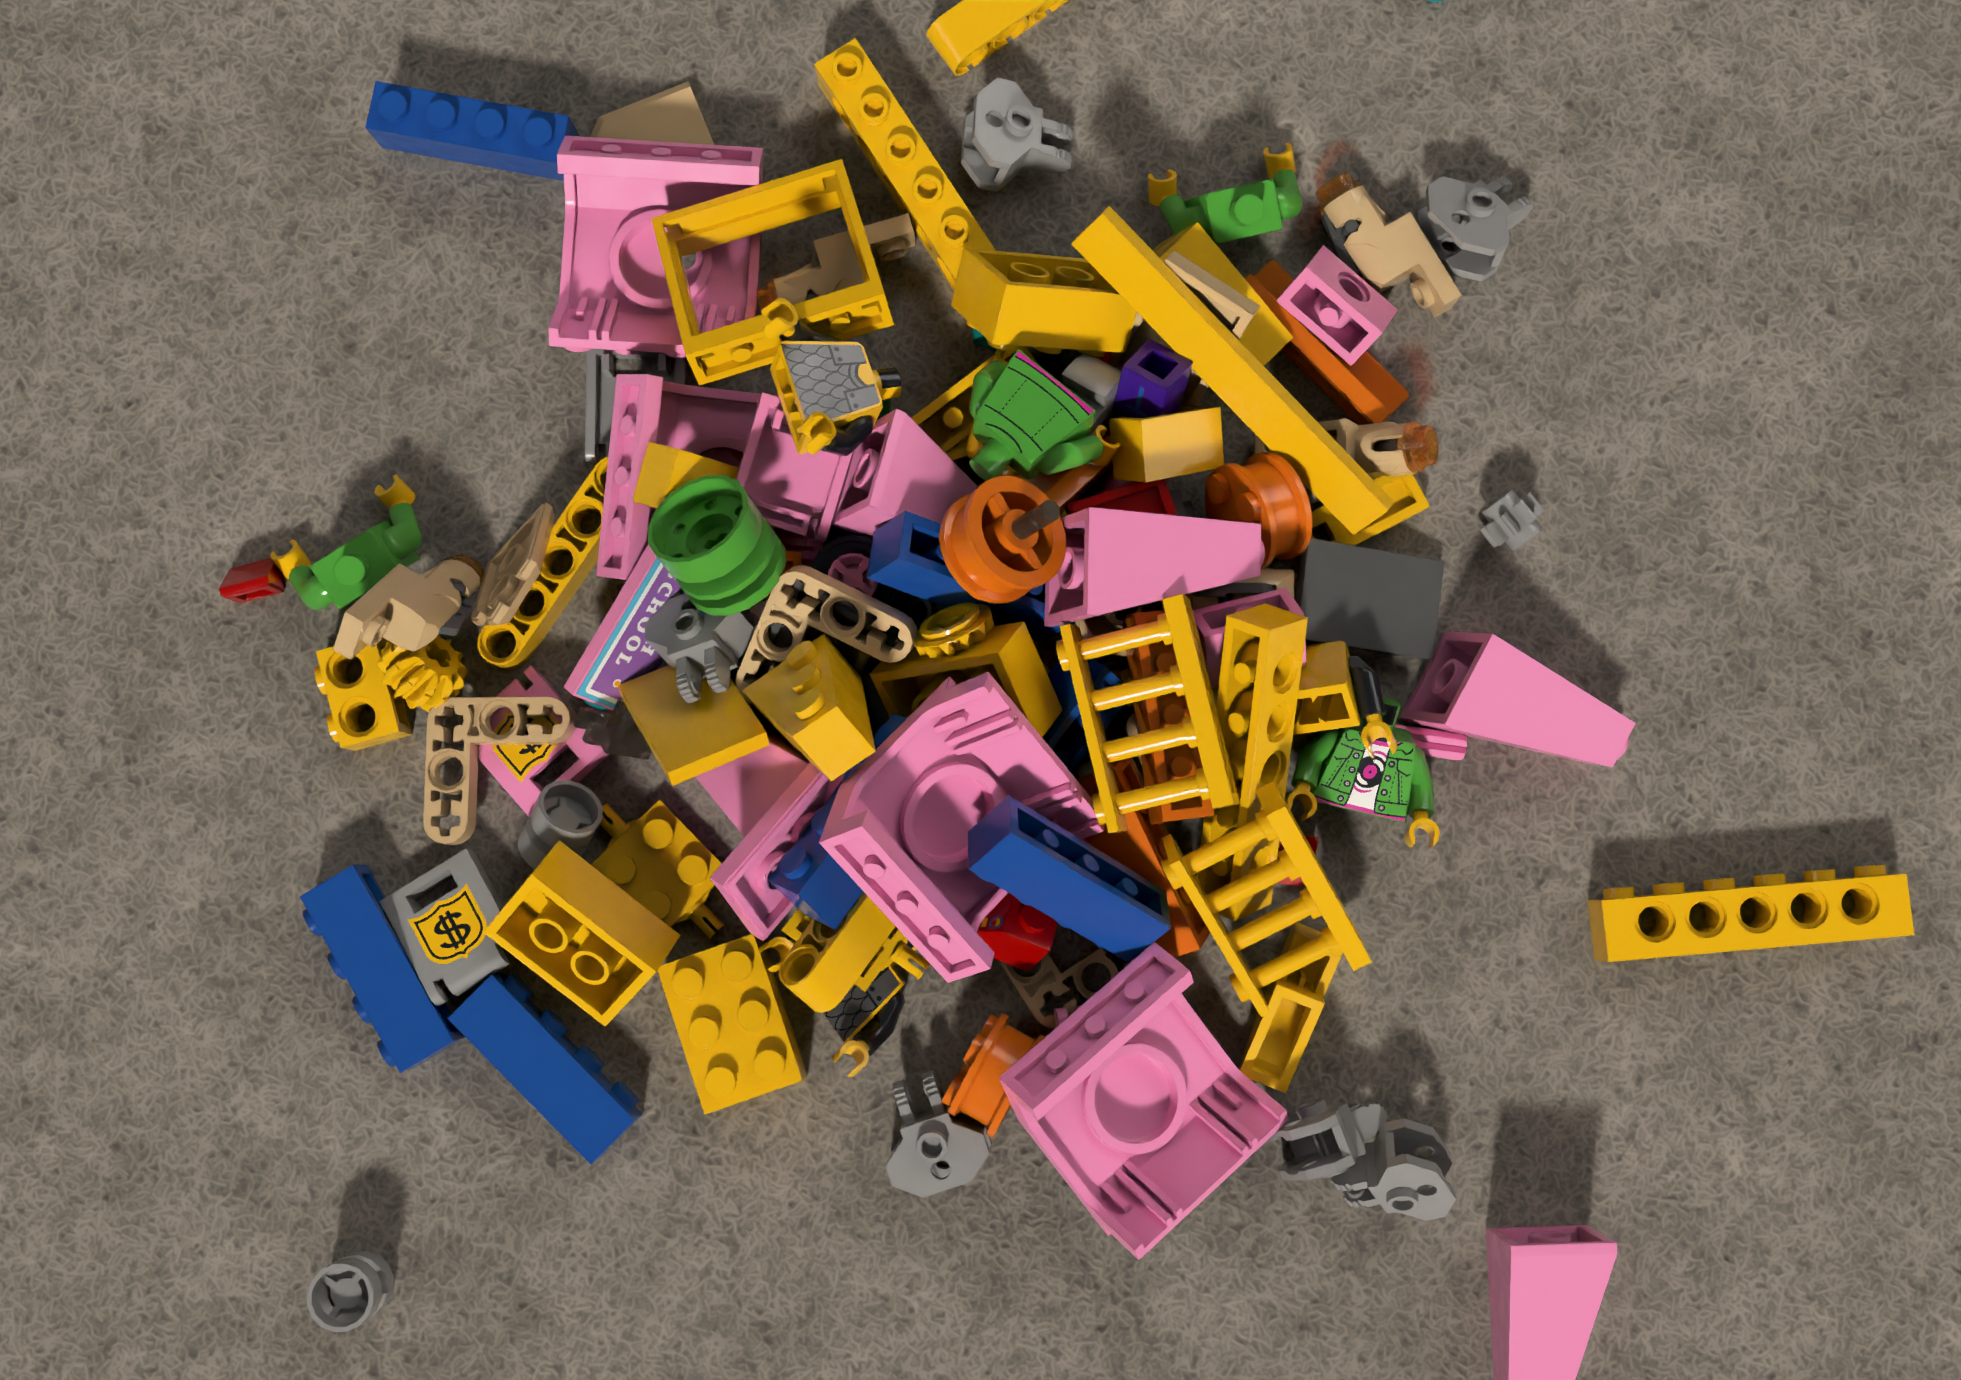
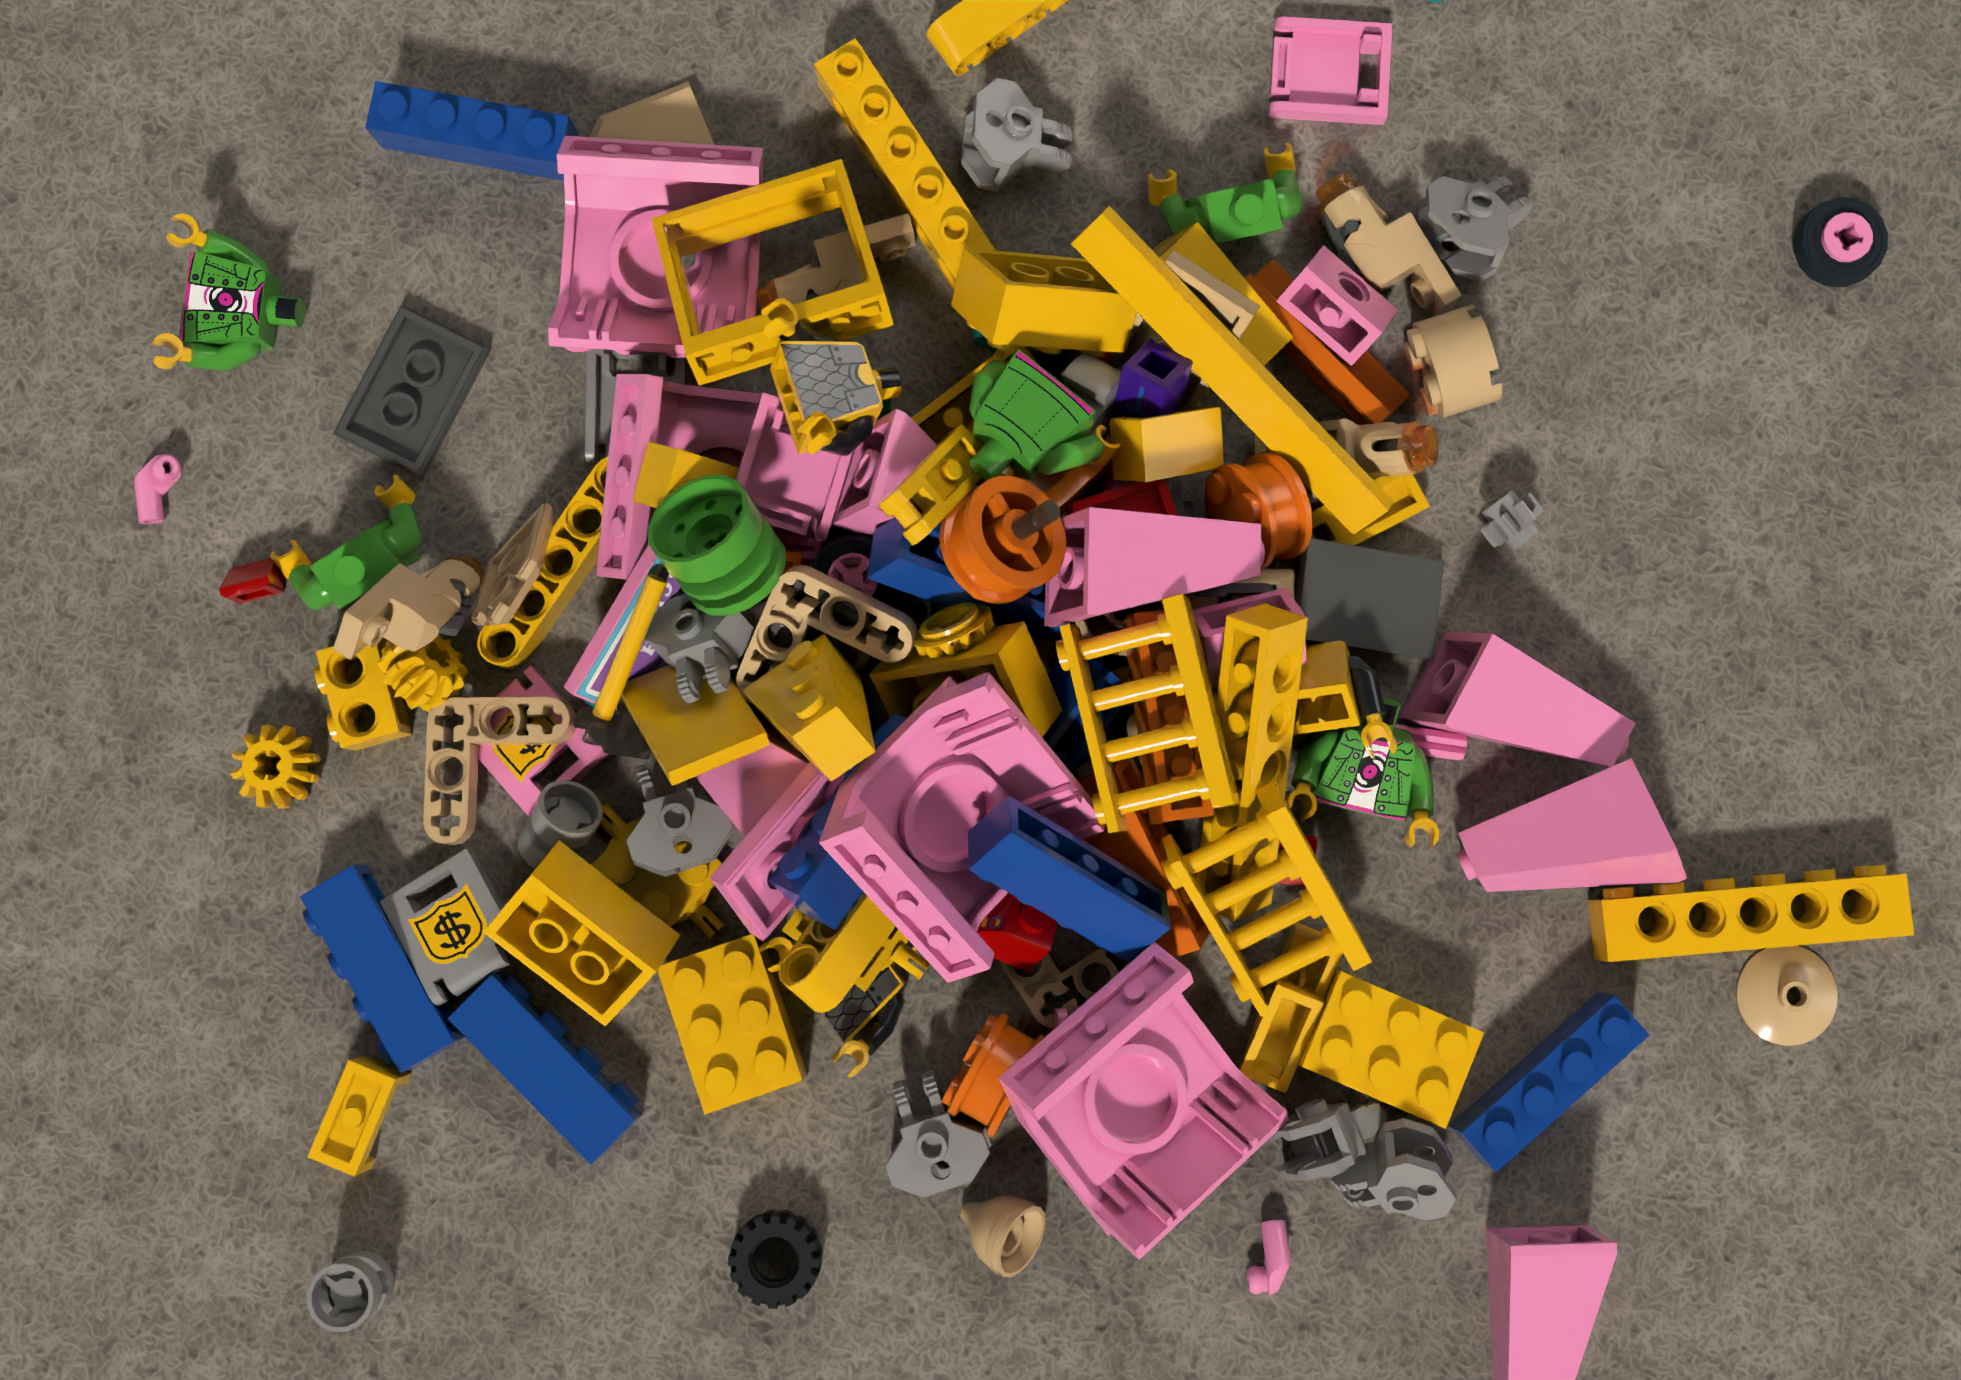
(152, 484): none -> bright pink arm
(227, 304): none -> bright green torso
(292, 766): none -> yellow gear
(356, 1115): none -> yellow panel
(412, 391): none -> dark grey tile
(629, 647): none -> yellow bar
(674, 820): none -> light grey hinge
(760, 1287): none -> black tyre
(934, 485): none -> yellow plate
(1004, 1232): none -> tan helmet
(1276, 1261): none -> bright pink arm
(1321, 67): none -> bright pink container
(1391, 1048): none -> yellow brick
(1454, 362): none -> tan brick
(1548, 1080): none -> blue brick
(1575, 838): none -> bright pink slope
(1764, 989): none -> tan dish
(1823, 252): none -> black wheel

